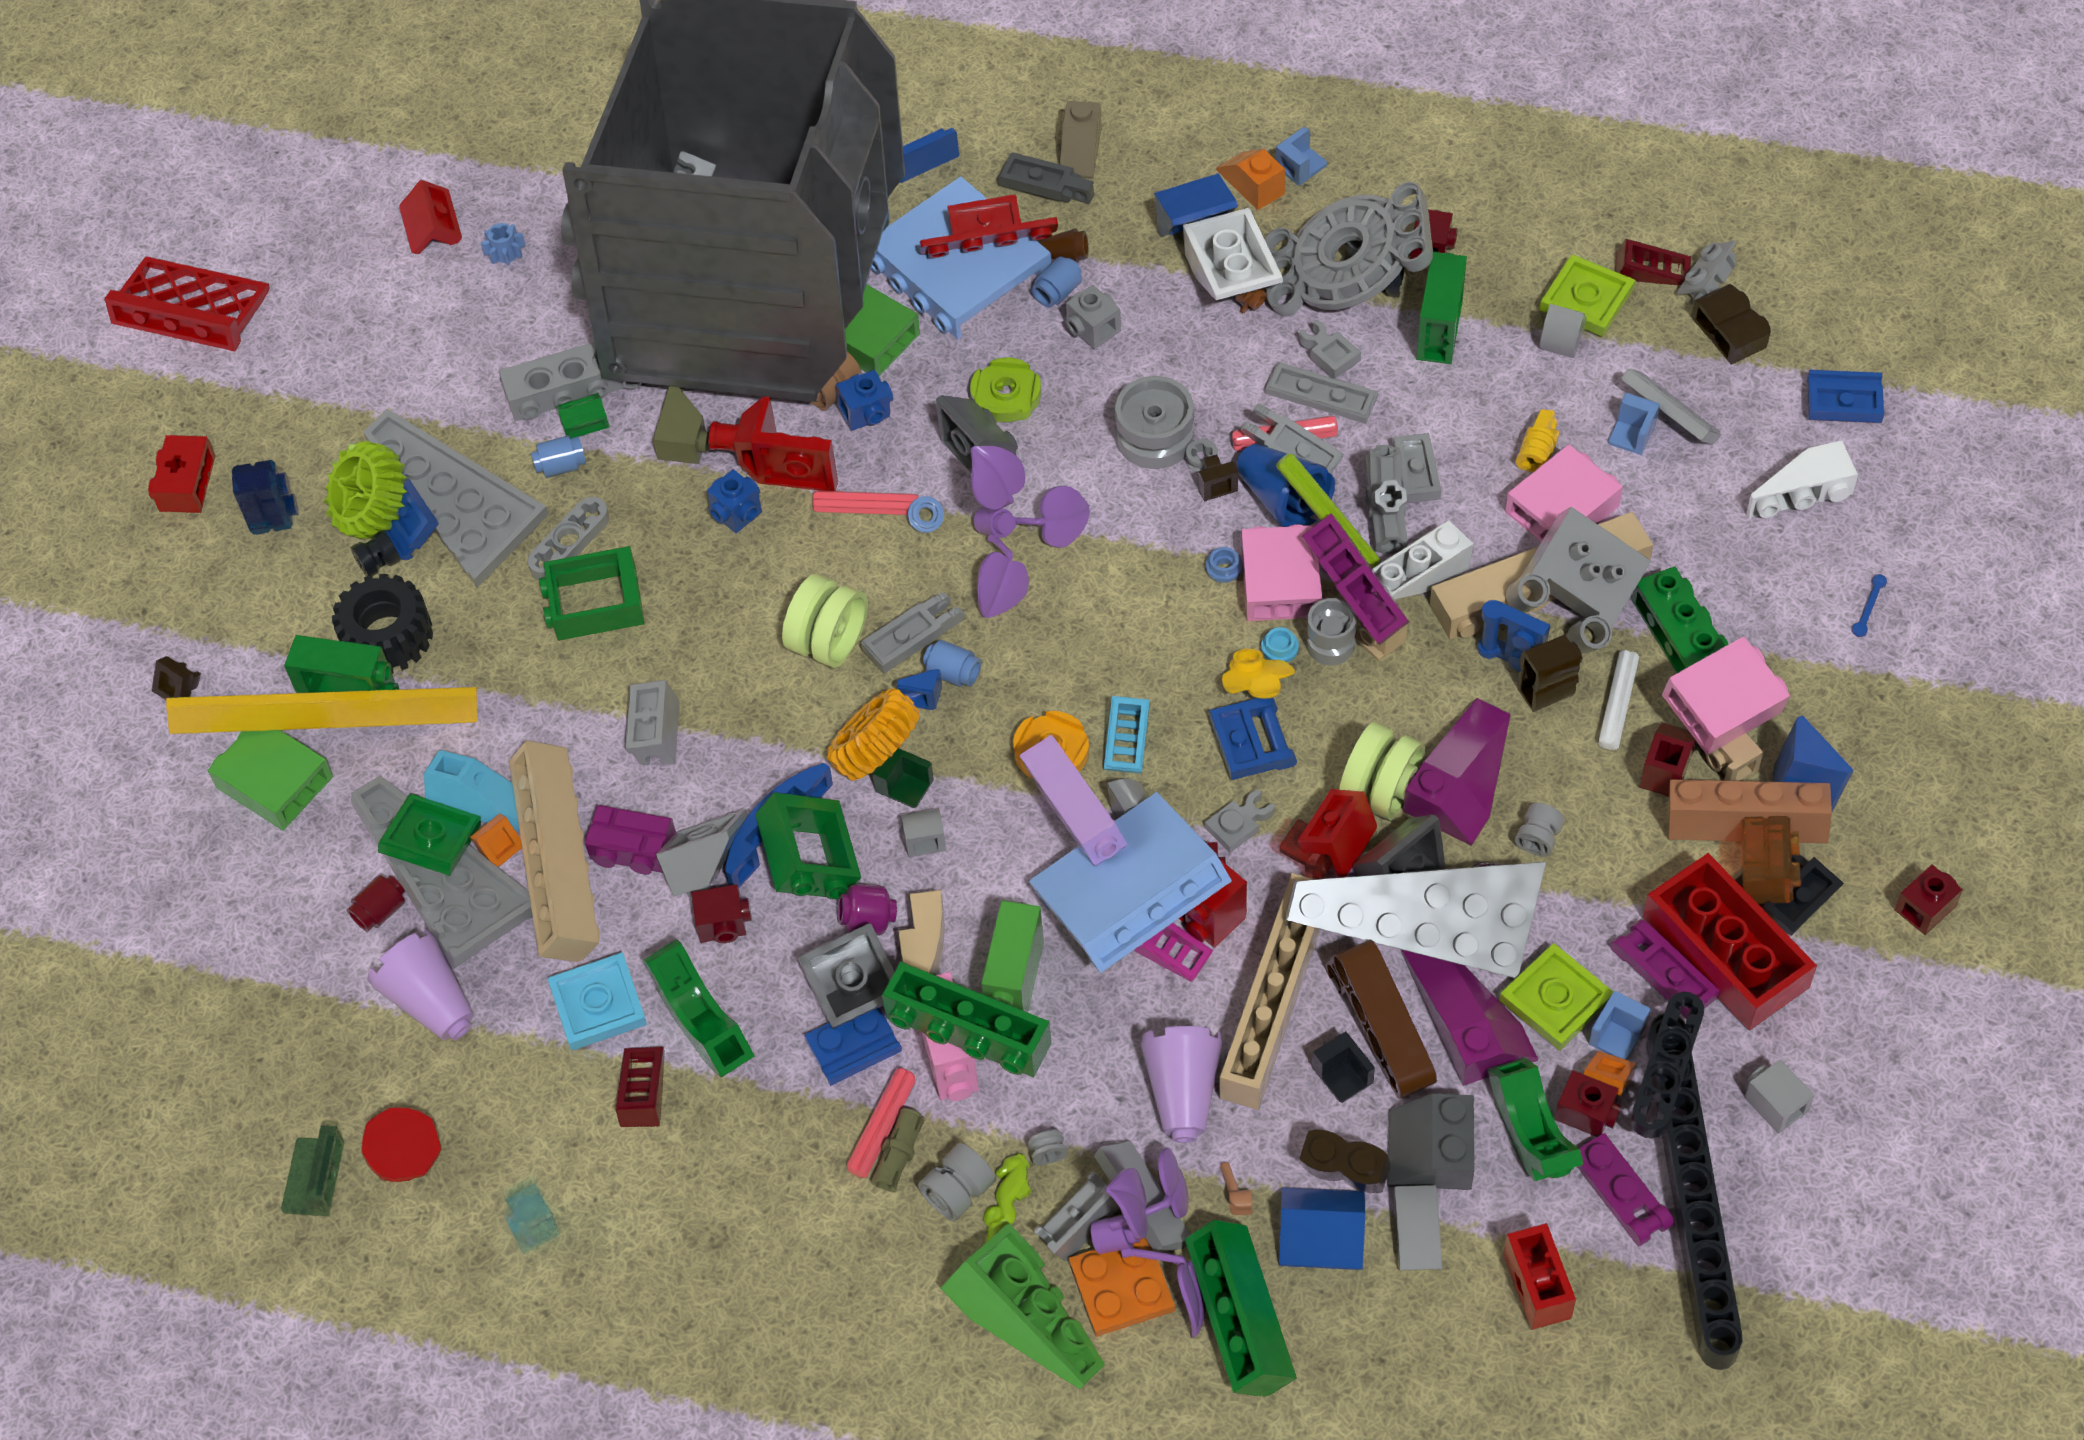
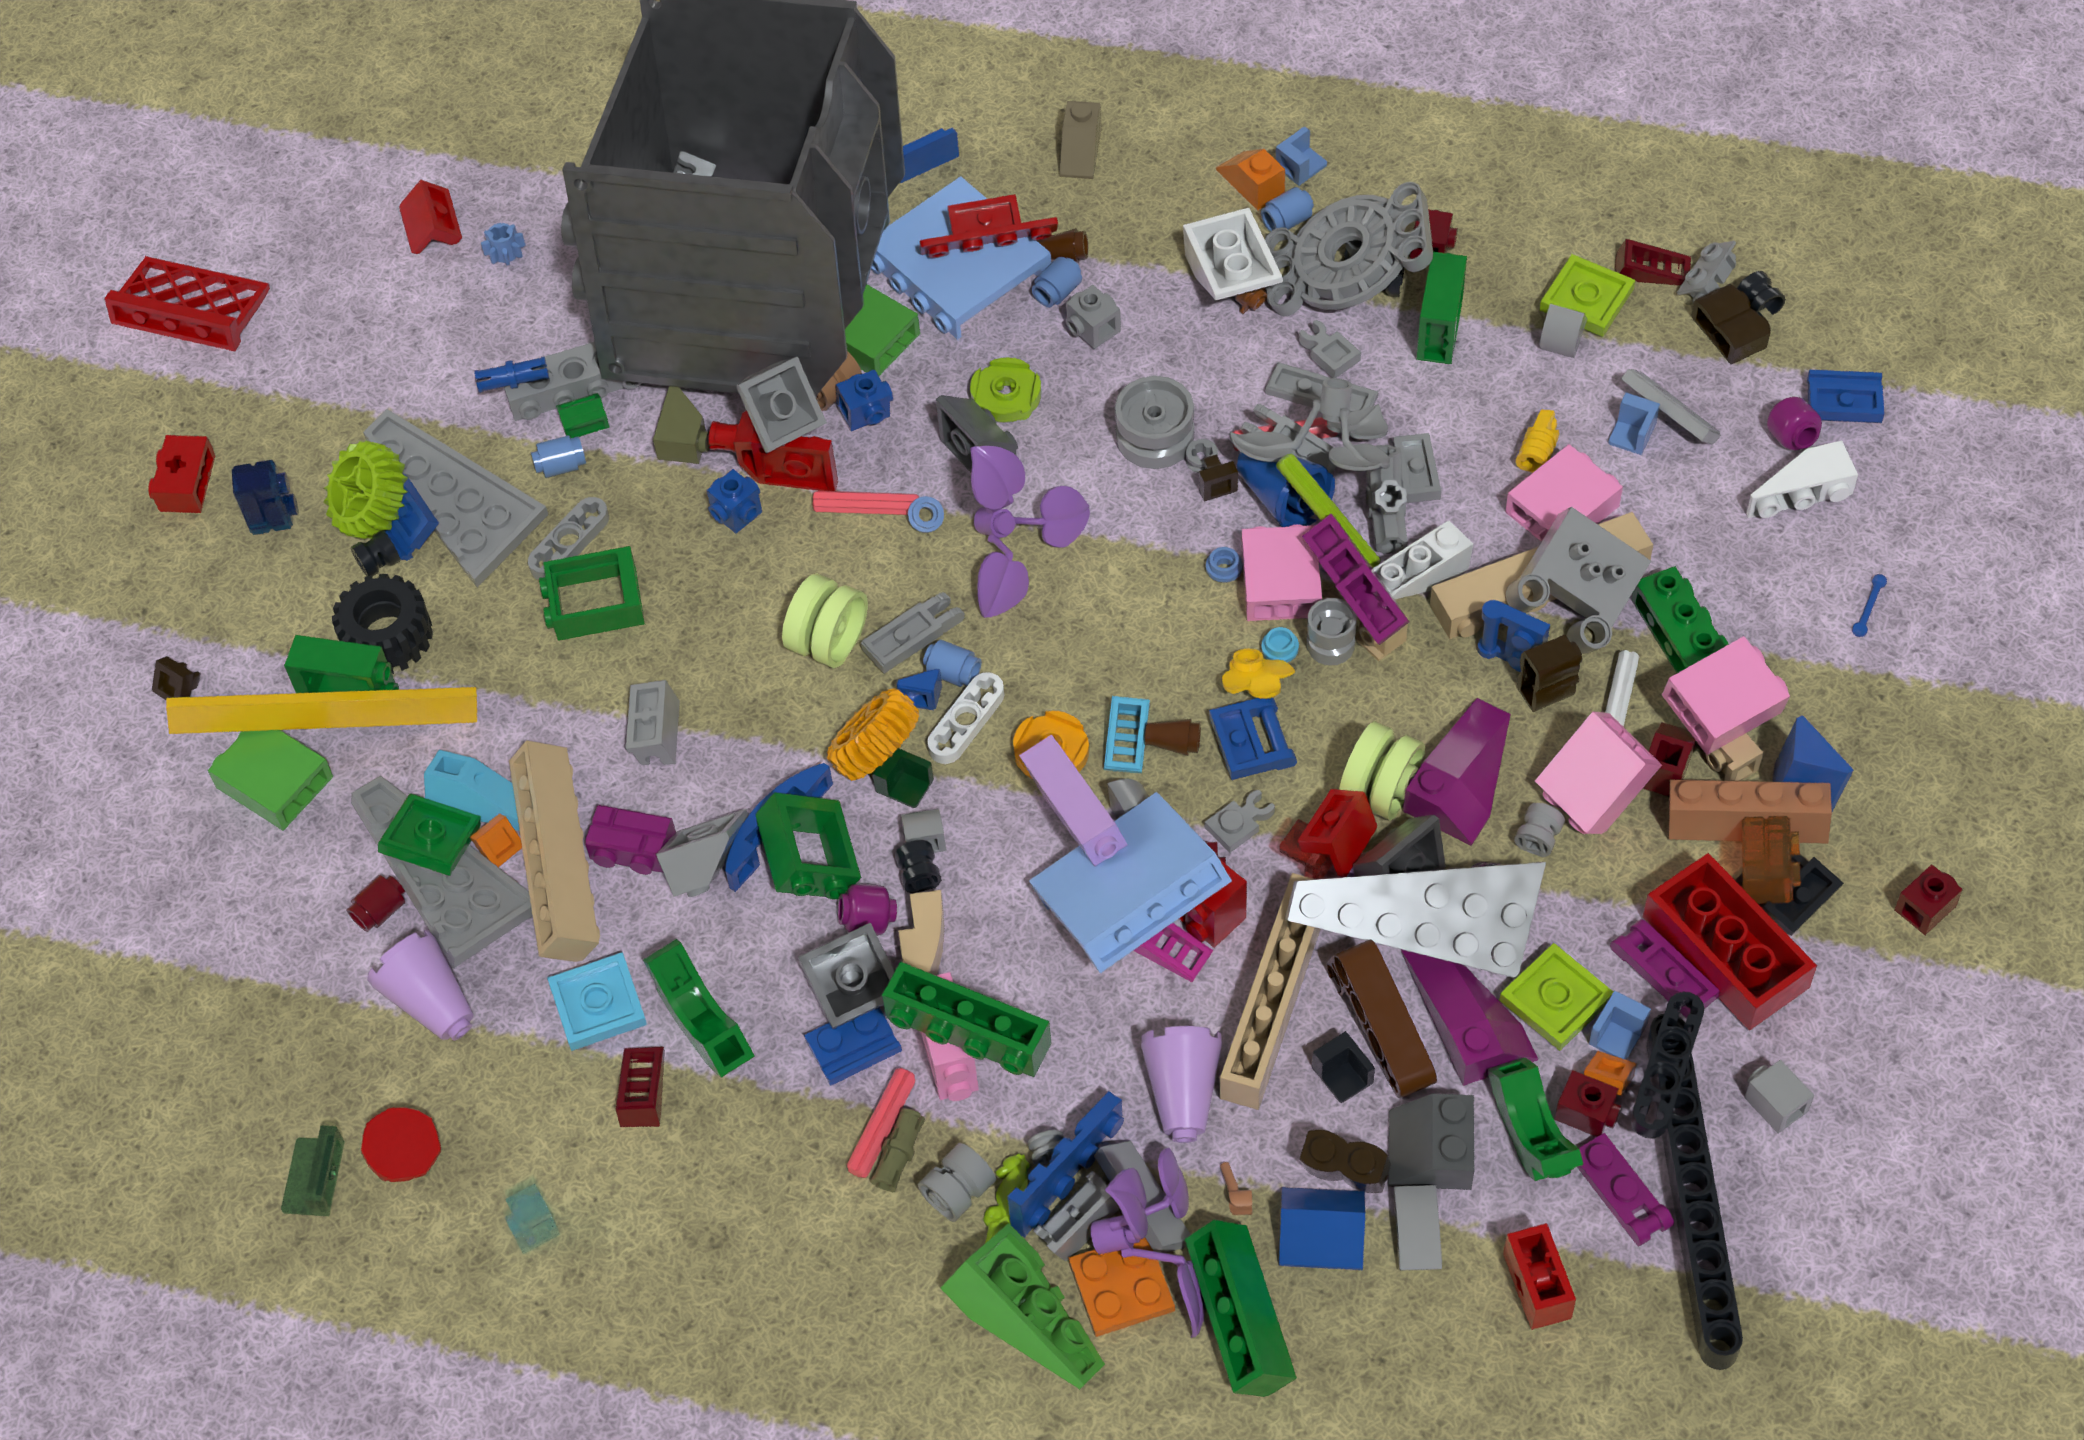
(511, 374): none -> blue pin
(720, 914): dark red brick -> none
(780, 403): none -> light grey slope
(917, 865): none -> black wheel
(966, 703): none -> white beam
(1014, 955): bright green brick -> none
(1045, 179): dark grey hinge -> none
(1056, 1180): none -> blue wing
(1175, 736): none -> reddish brown cone
(1192, 203): blue slope -> none
(1287, 209): none -> medium blue brick
(1335, 406): none -> light grey plant
(1597, 773): none -> bright pink brick
(1761, 293): none -> black wheel
(1794, 423): none -> magenta head

